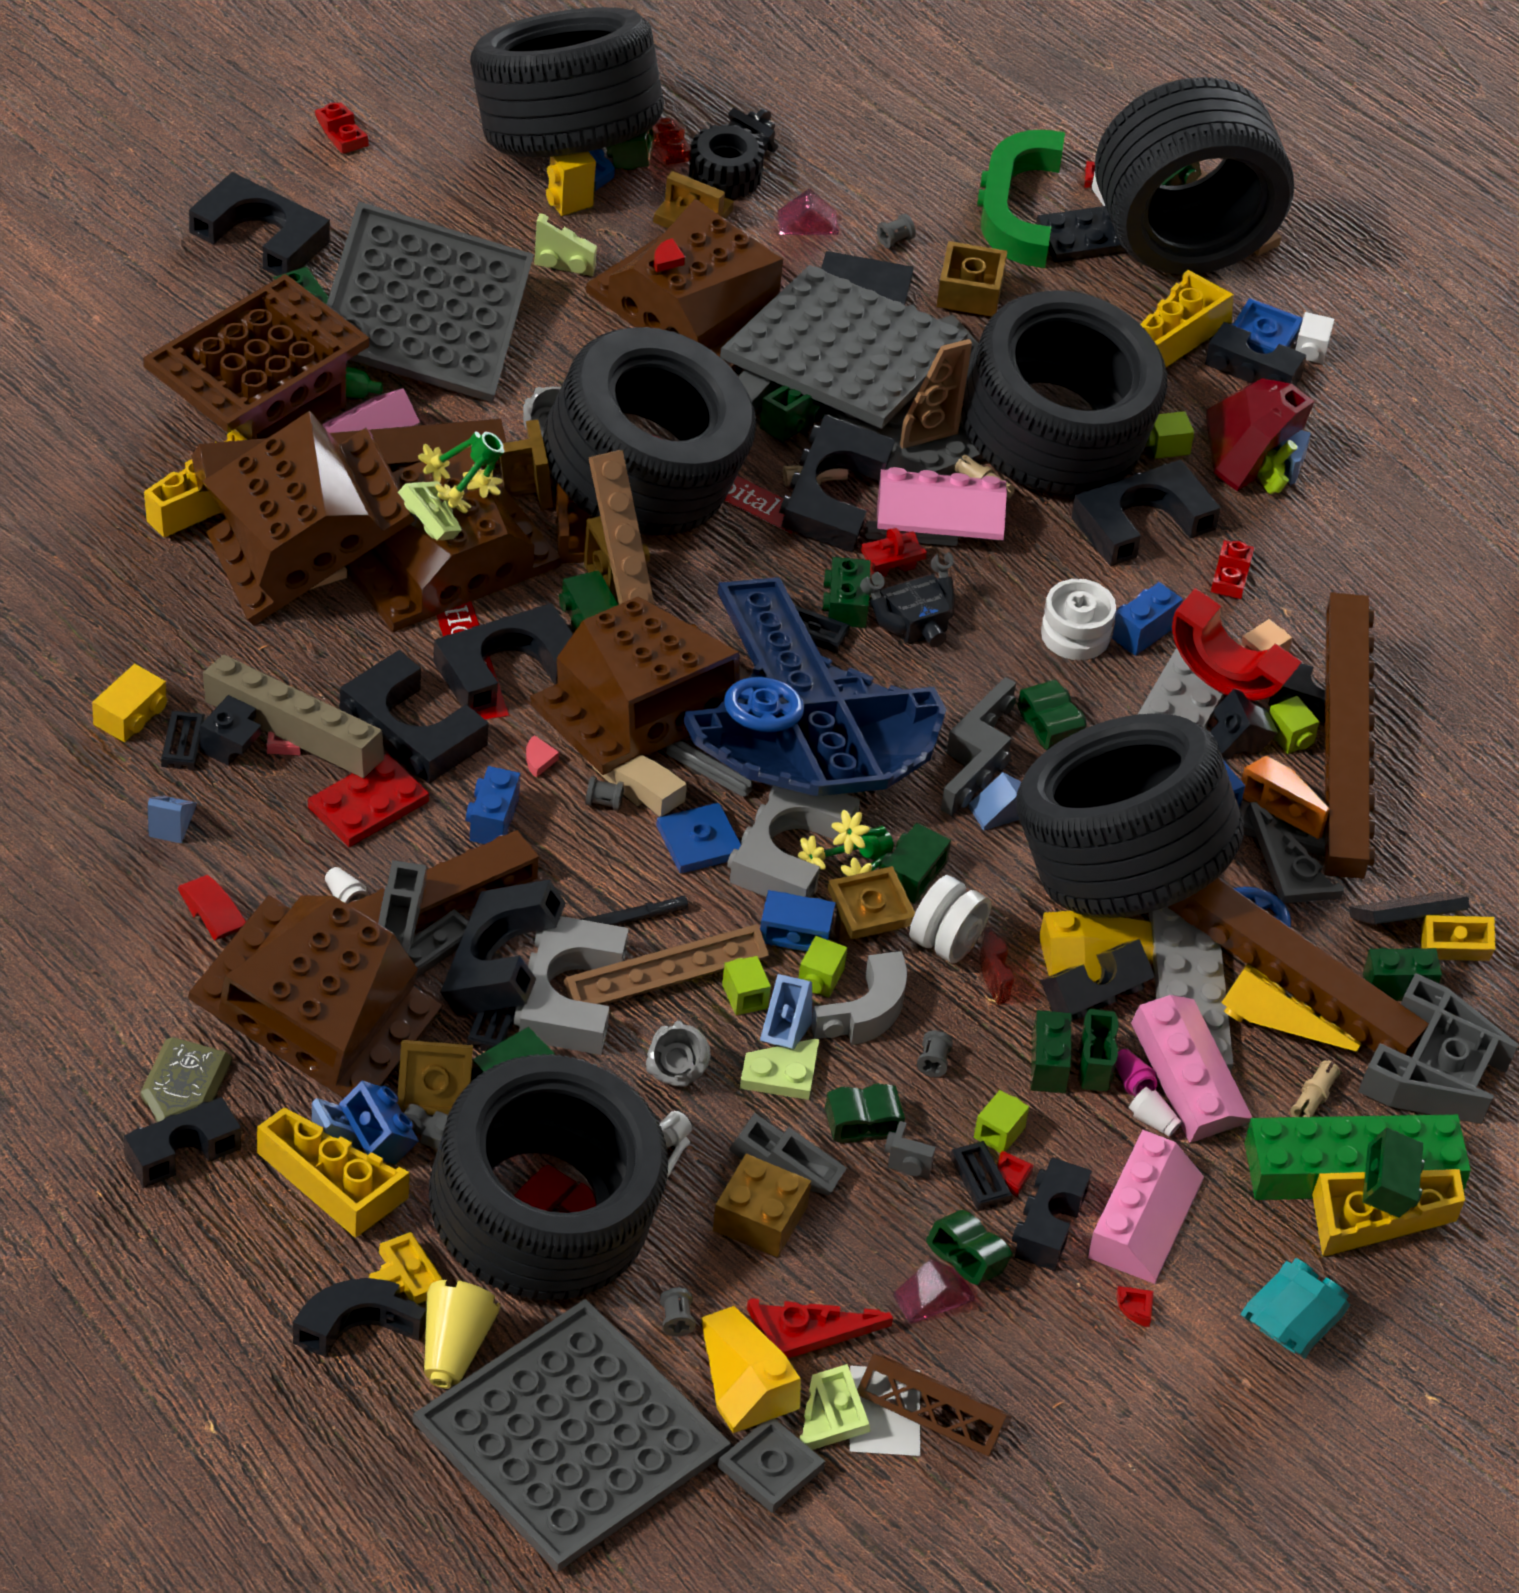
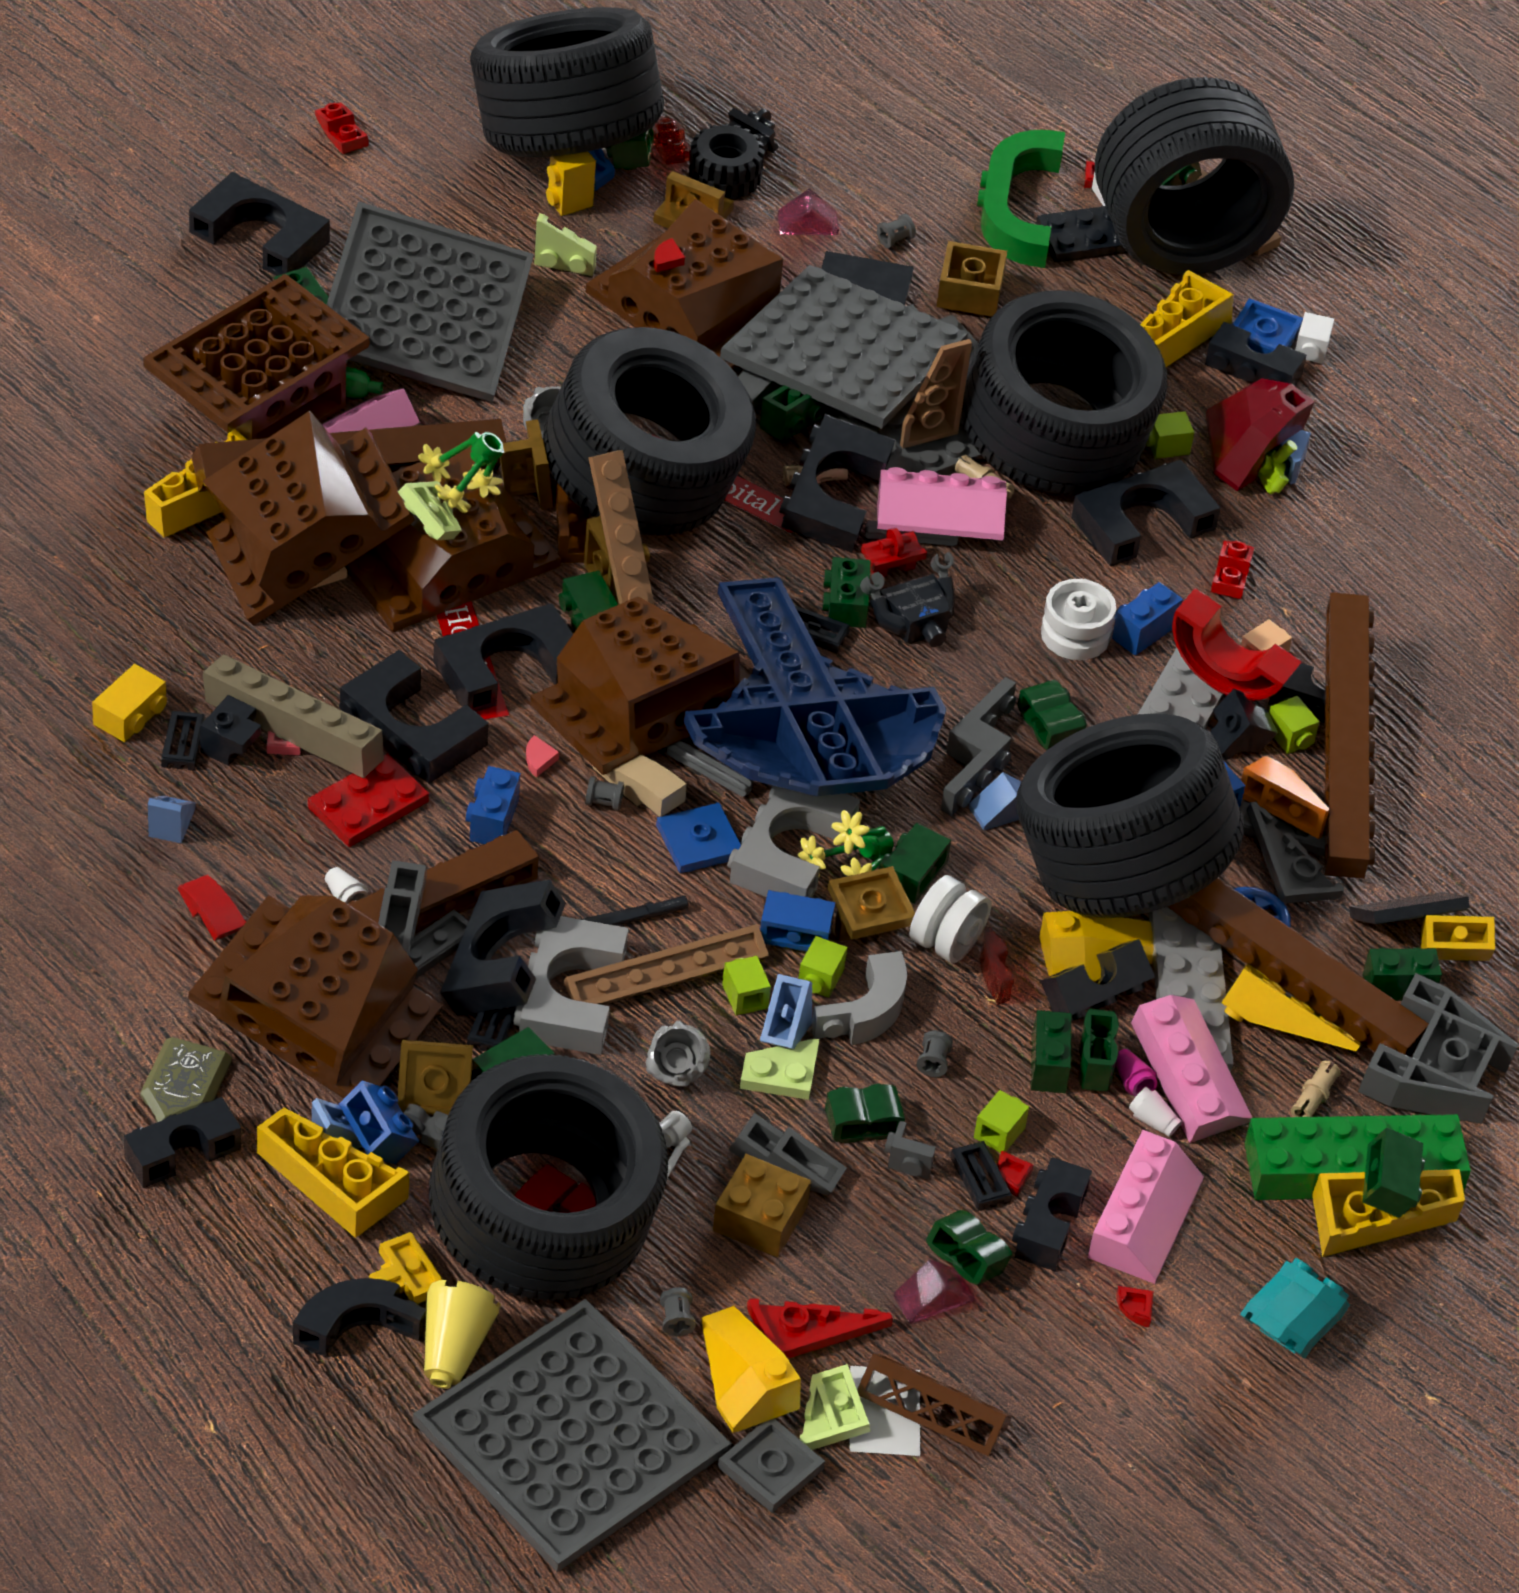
(764, 704): blue plate -> none

